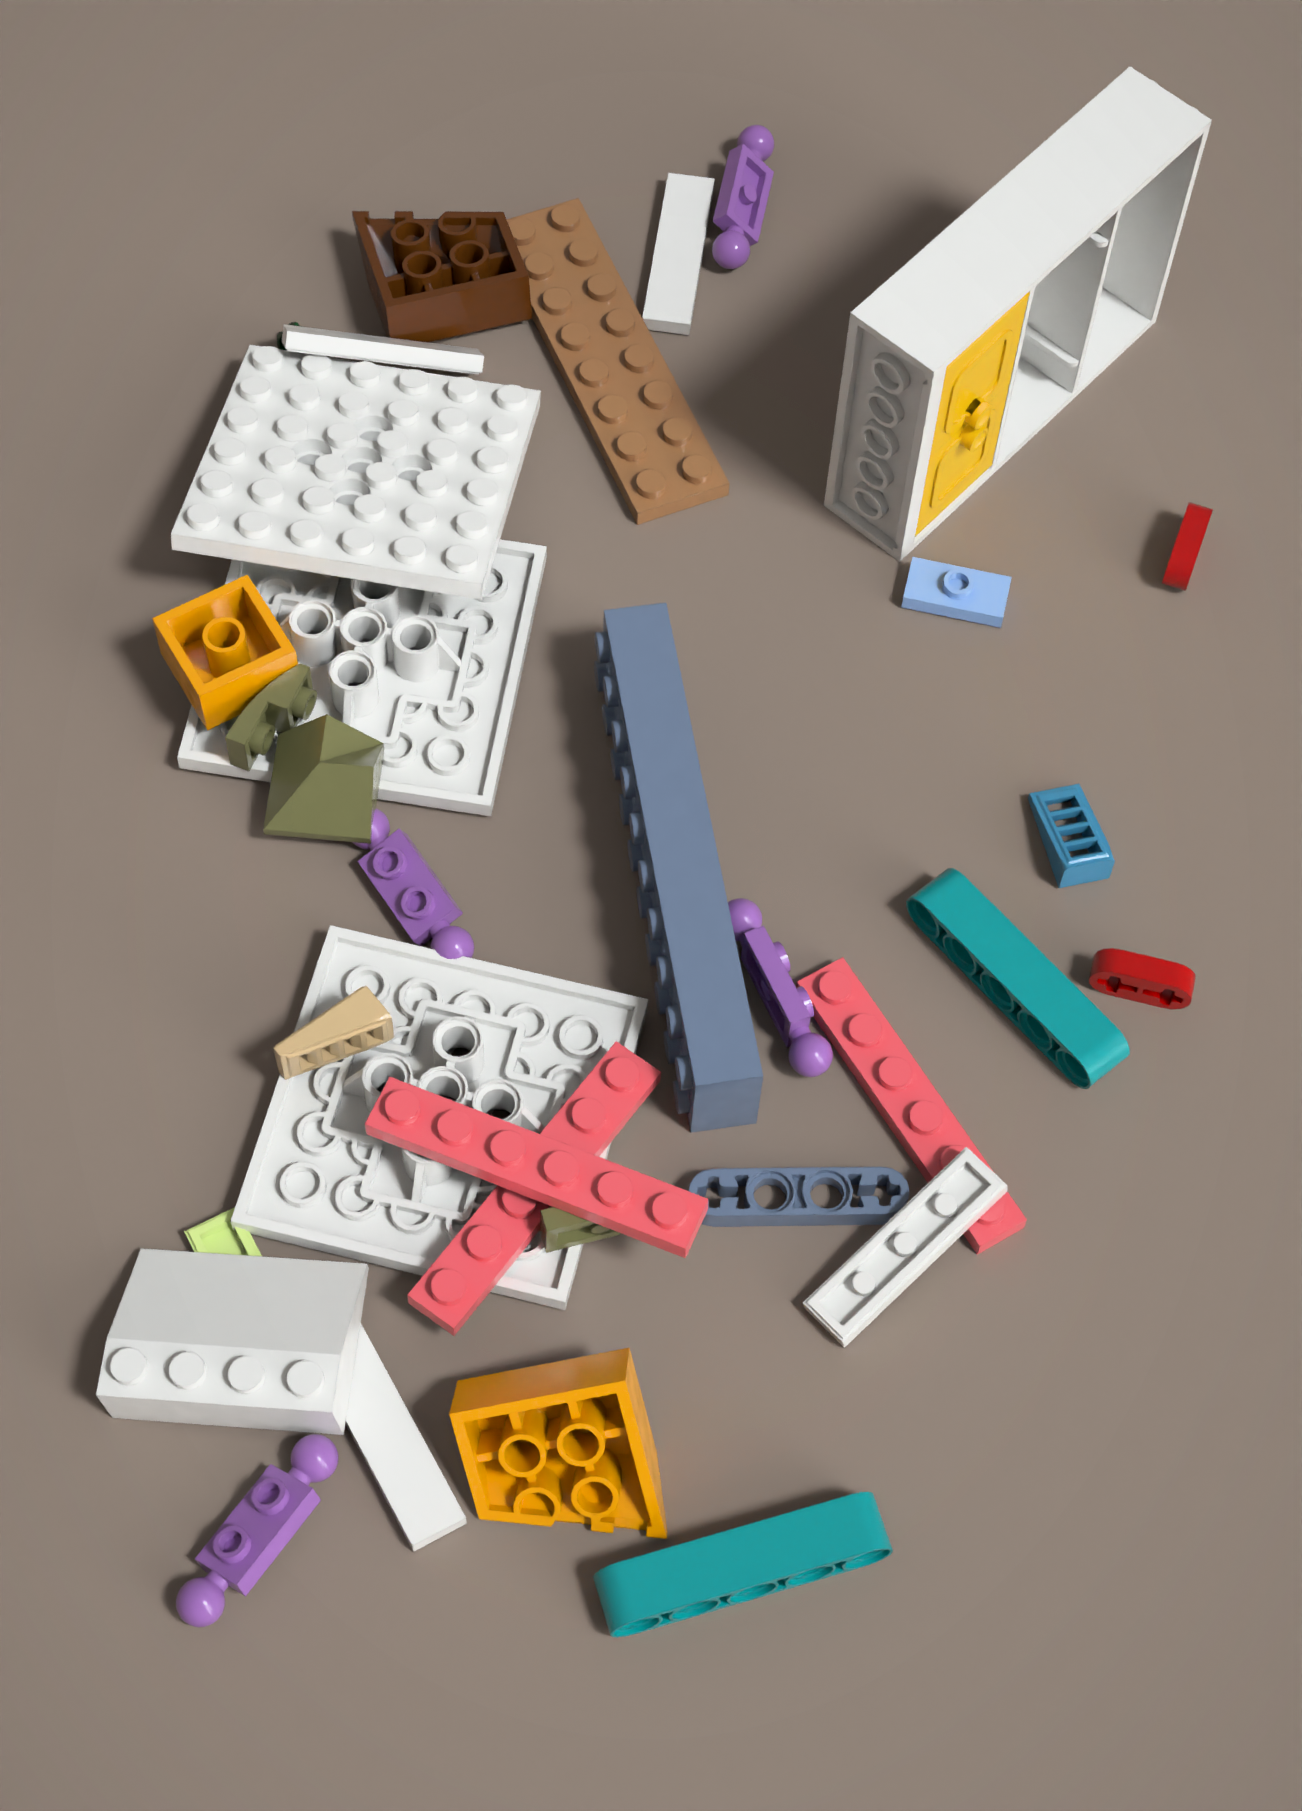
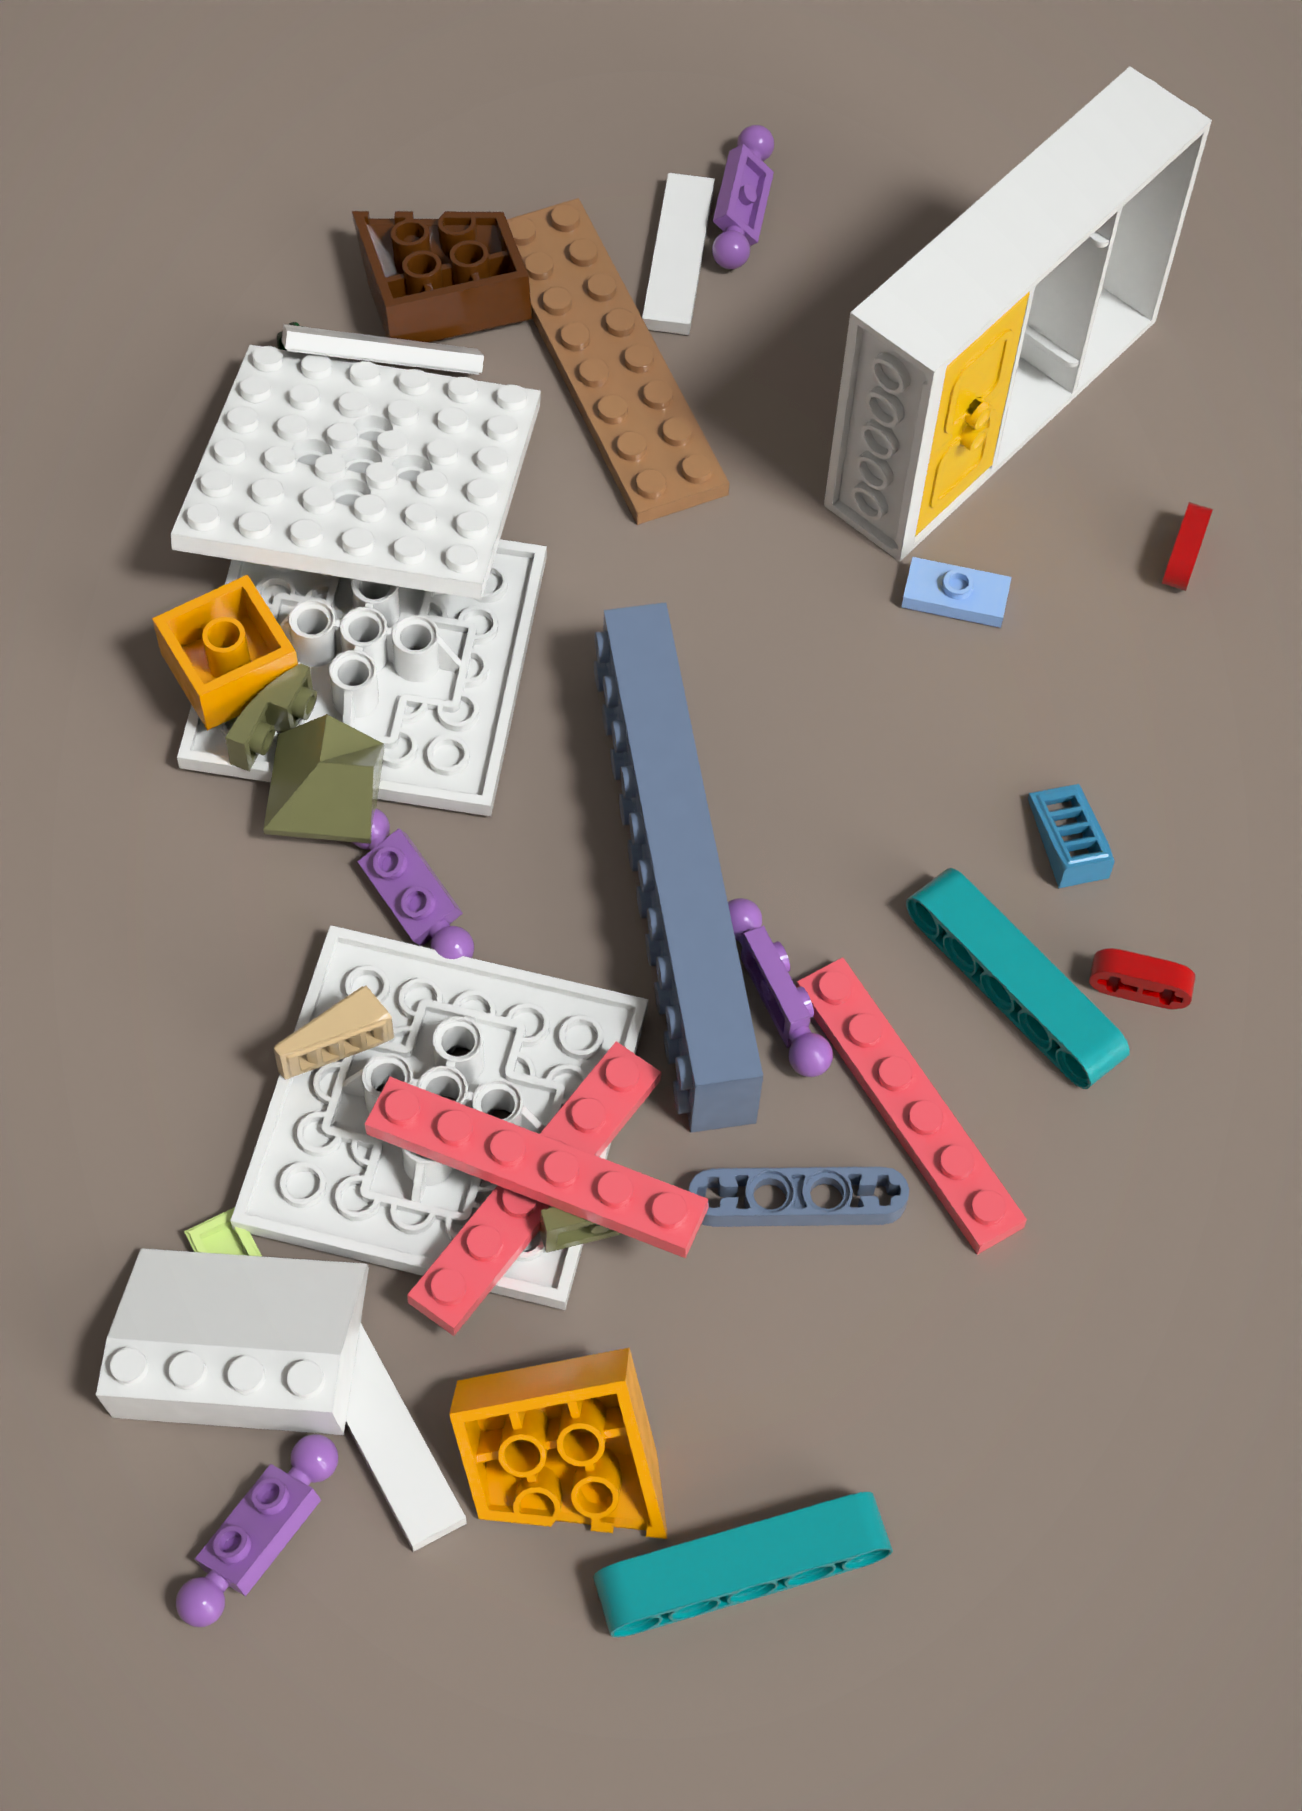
(905, 1247): white tile -> none

